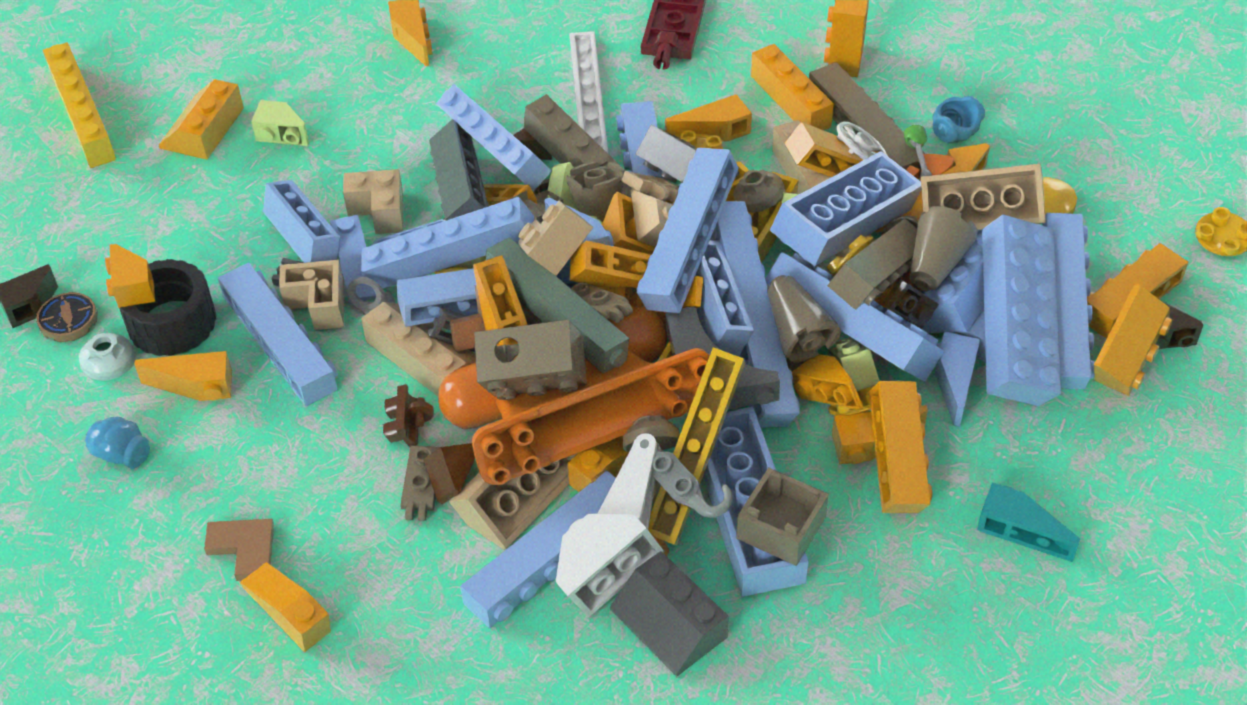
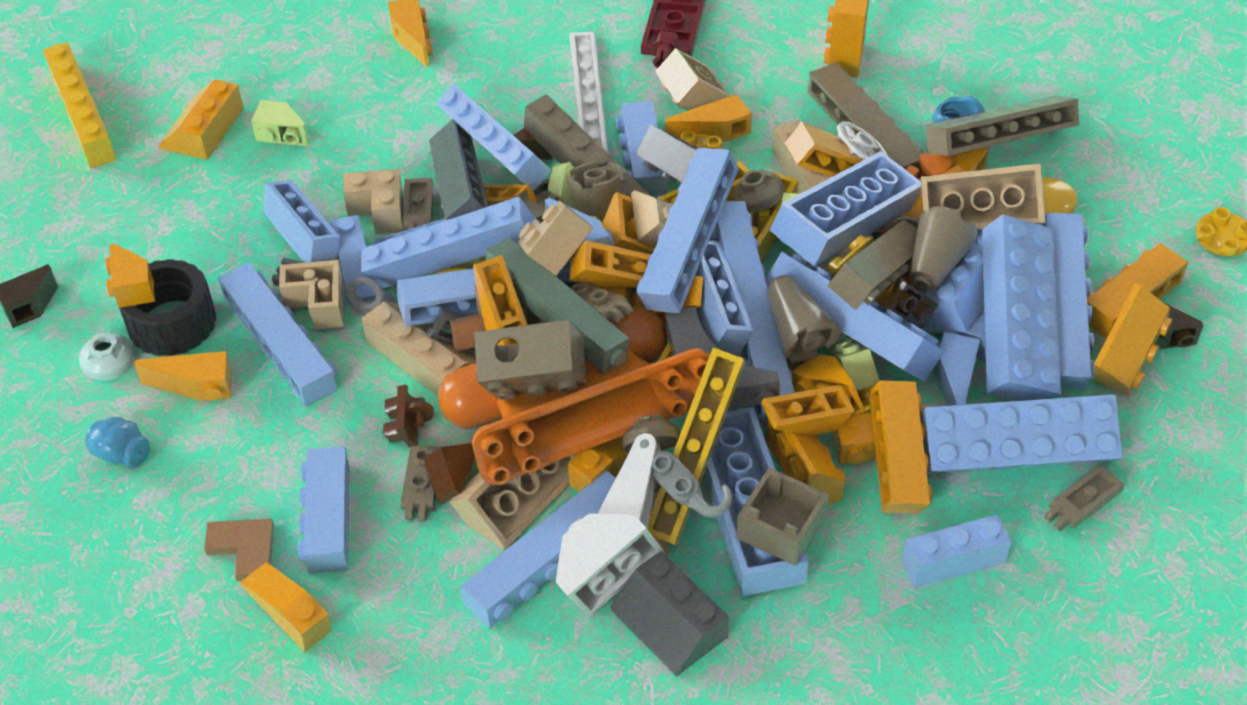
(67, 316): tile -> none
(326, 510): none -> light blue brick
(417, 202): none -> dark tan hinge
(655, 186): tan hinge -> none
(689, 81): none -> tan slope
(791, 88): light orange brick -> none
(806, 461): none -> light orange slope
(809, 411): none -> light orange slope
(915, 138): bright green hinge -> none
(955, 551): none -> light blue brick
(1002, 125): none -> dark tan brick
(1021, 434): none -> light blue brick
(1021, 520): teal slope -> none
(1084, 498): none -> dark tan hinge

